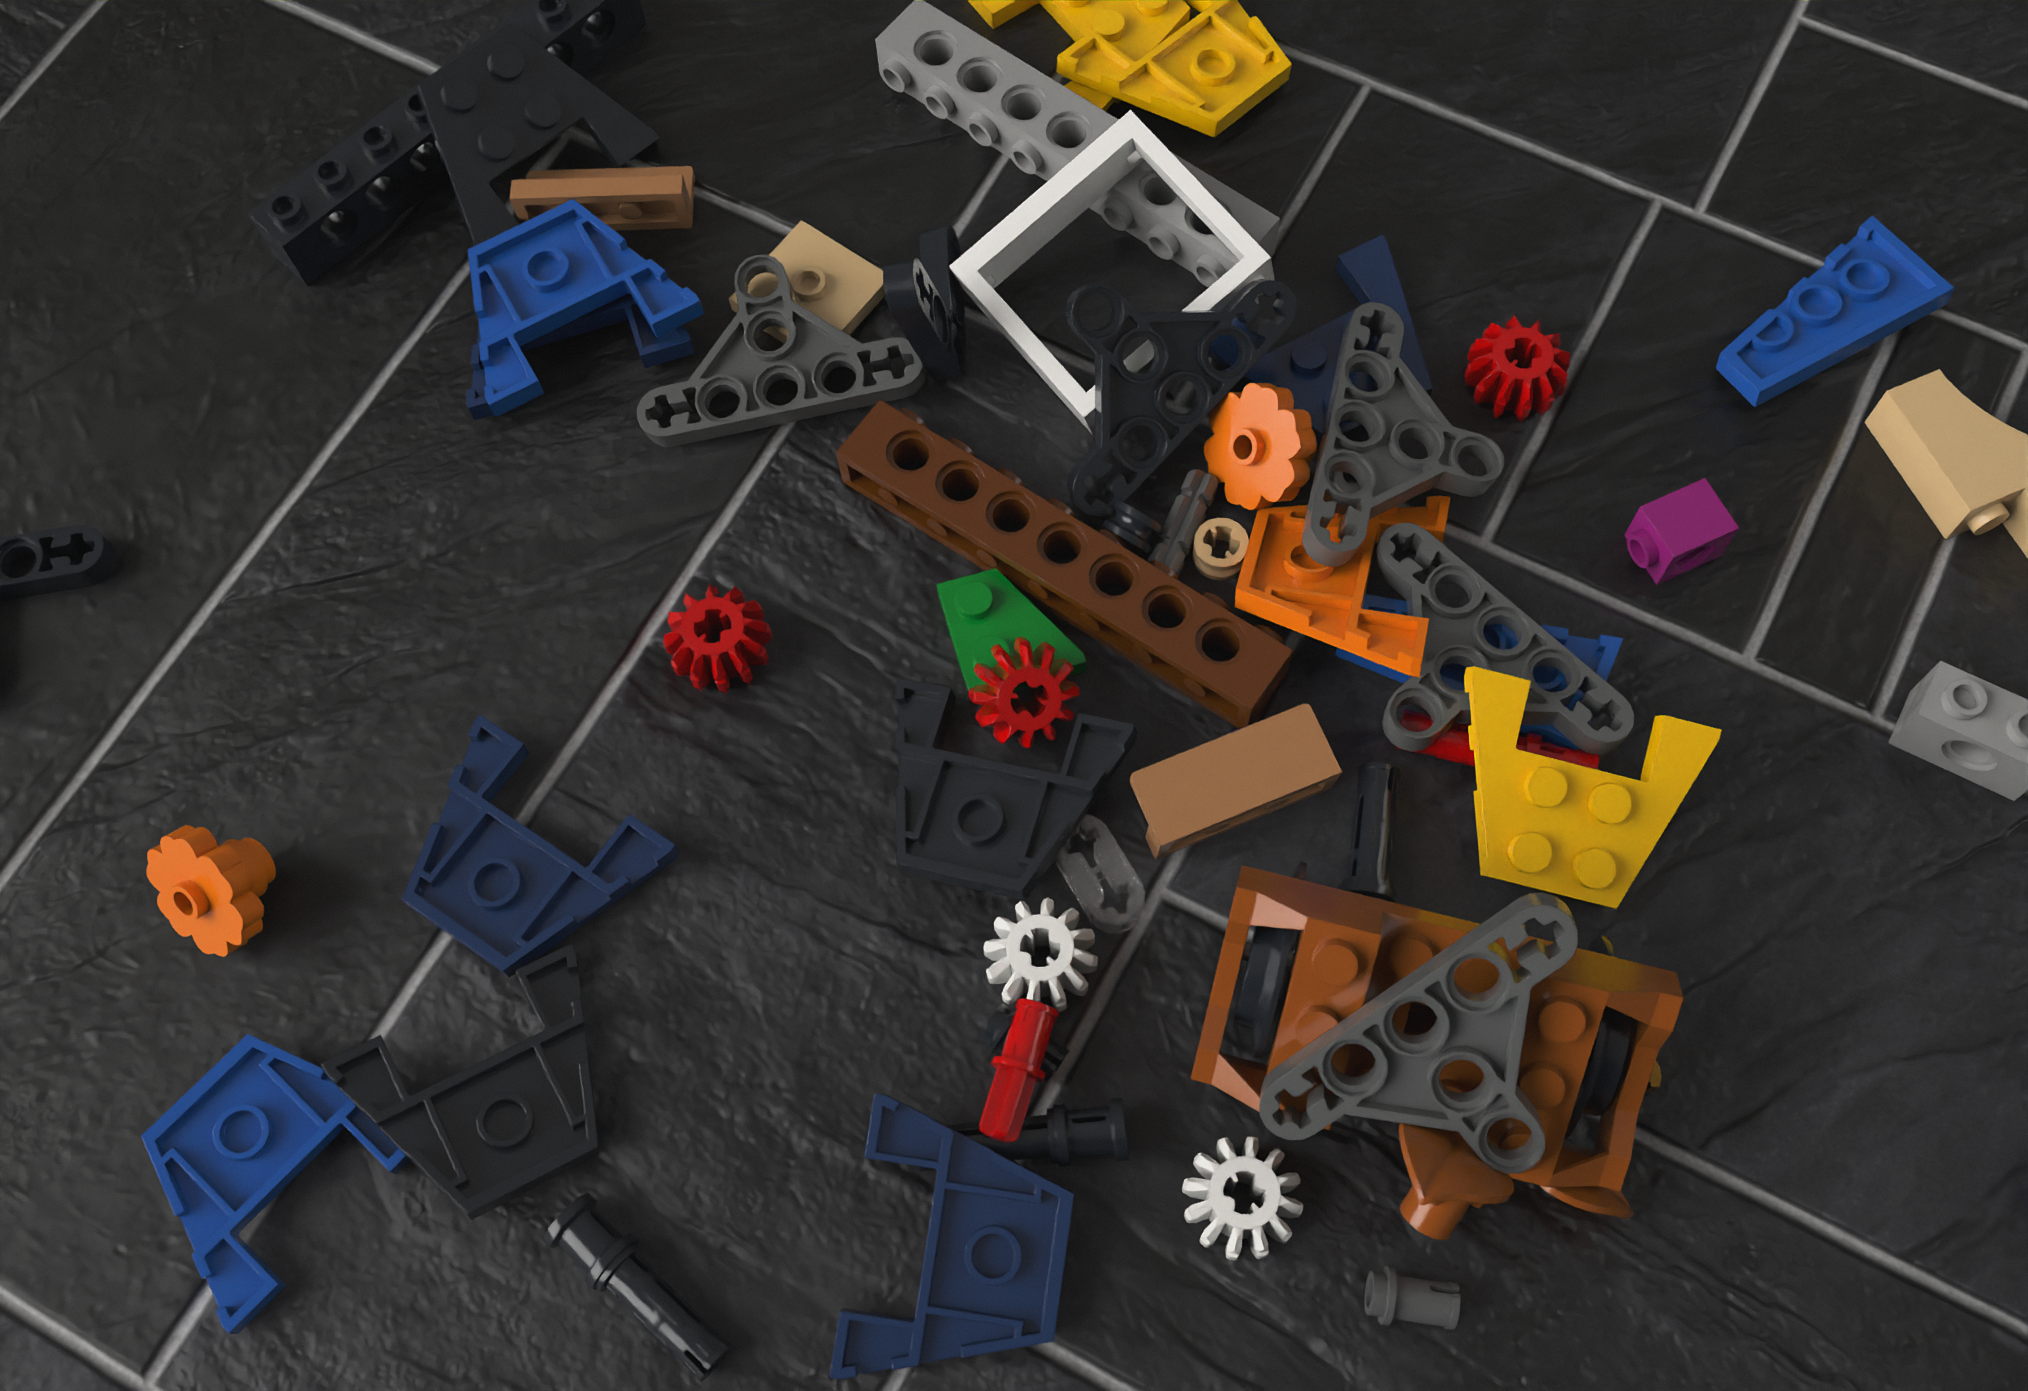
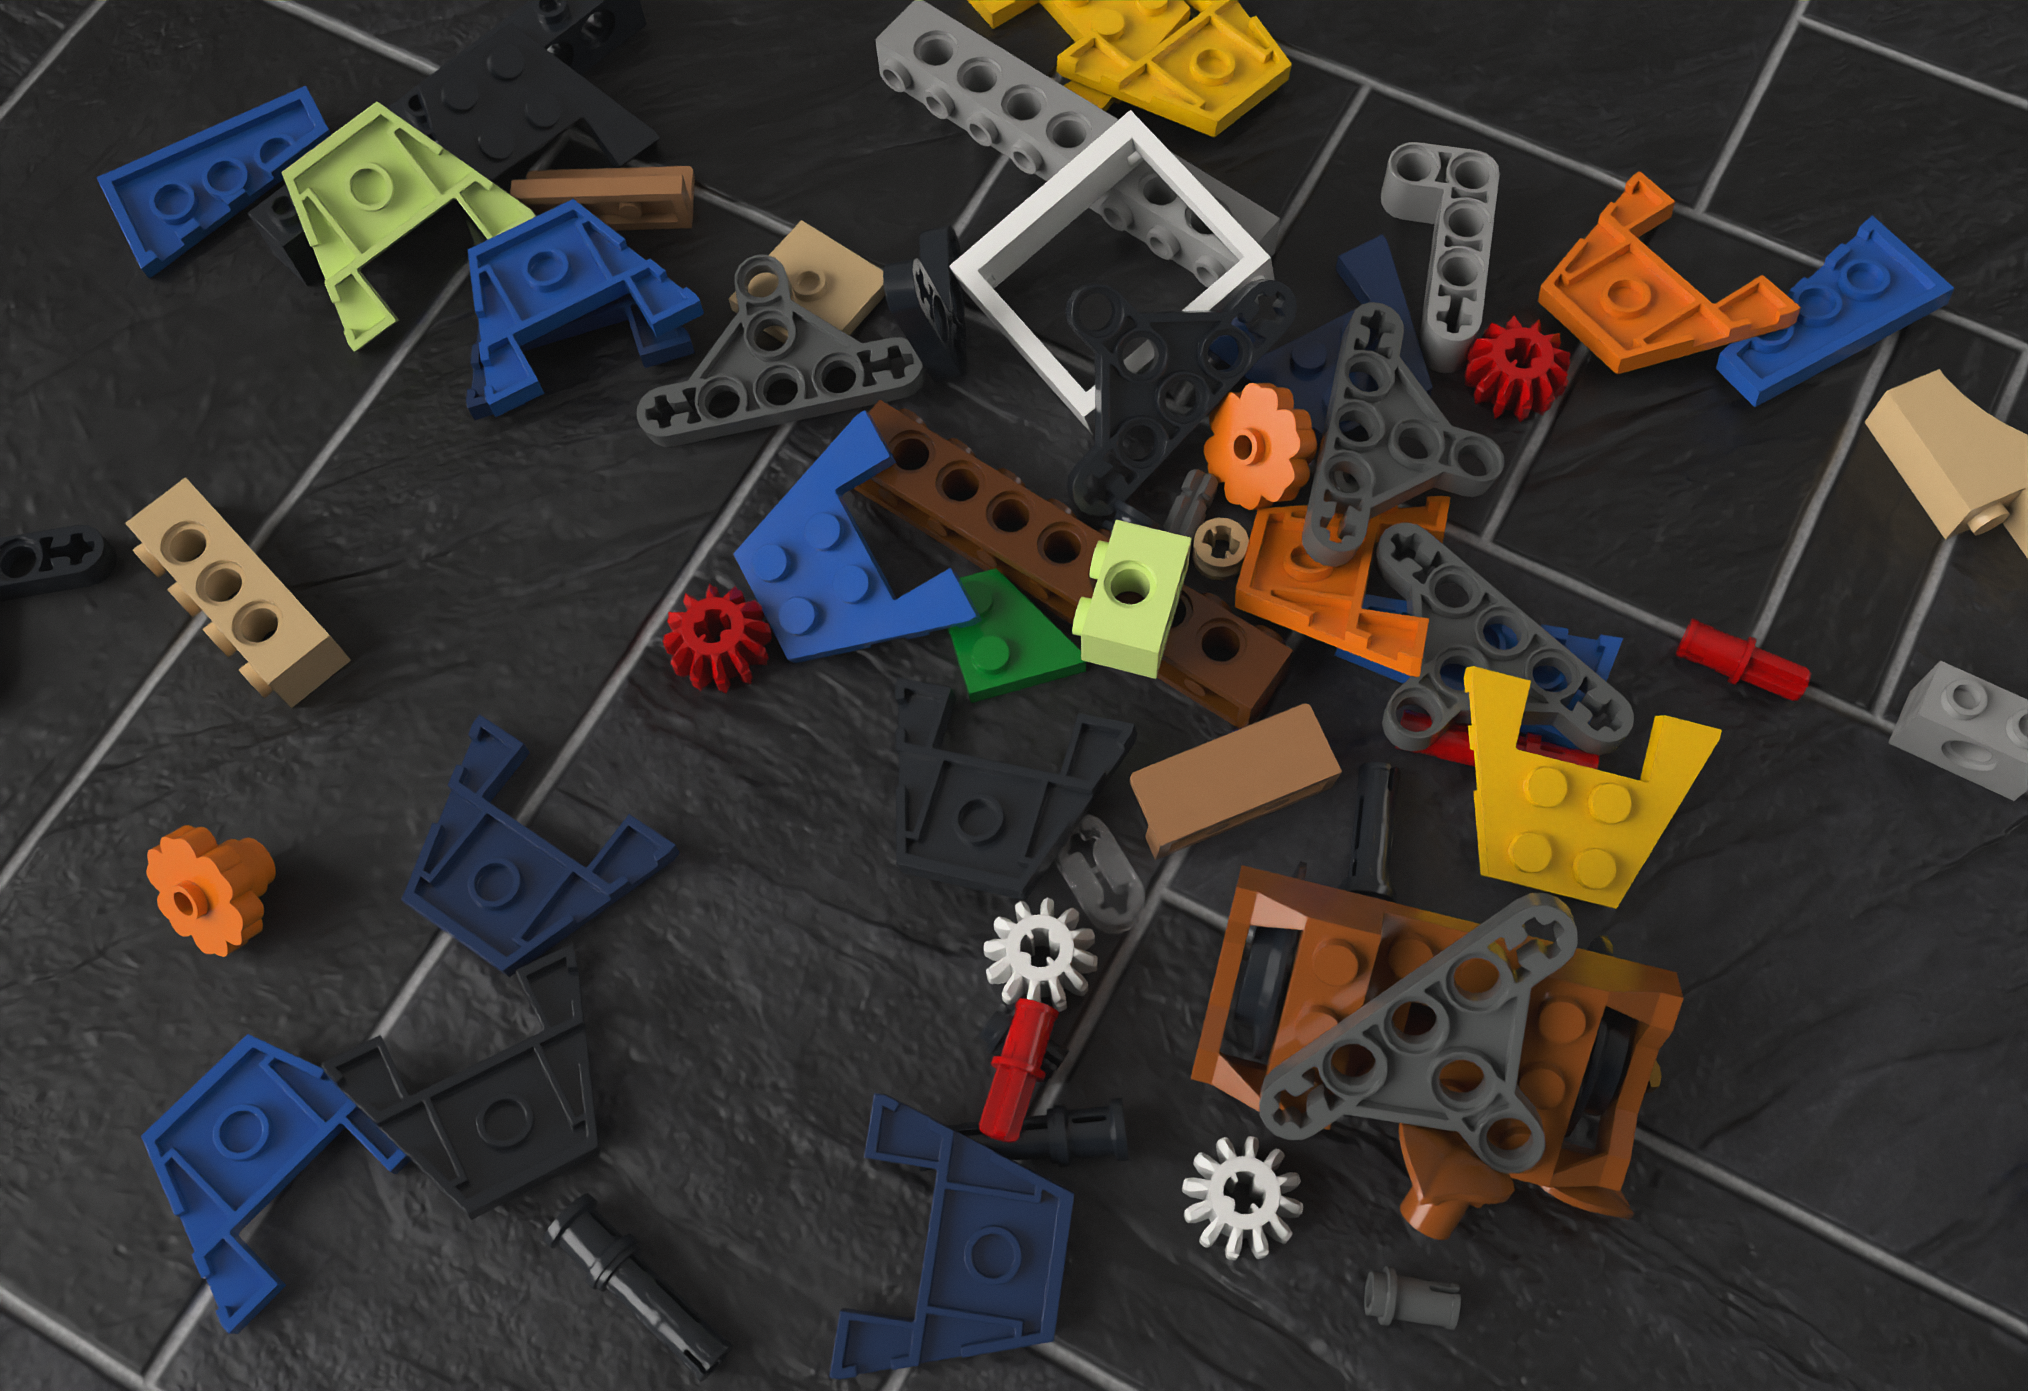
(185, 525): none -> tan brick
(206, 179): none -> blue wing
(370, 191): none -> yellowish green wing
(821, 576): none -> blue wing
(1002, 704): red gear -> none
(1132, 634): none -> yellowish green brick
(1459, 196): none -> light grey beam
(1638, 307): none -> orange wing
(1680, 531): magenta brick -> none
(1742, 660): none -> red axle

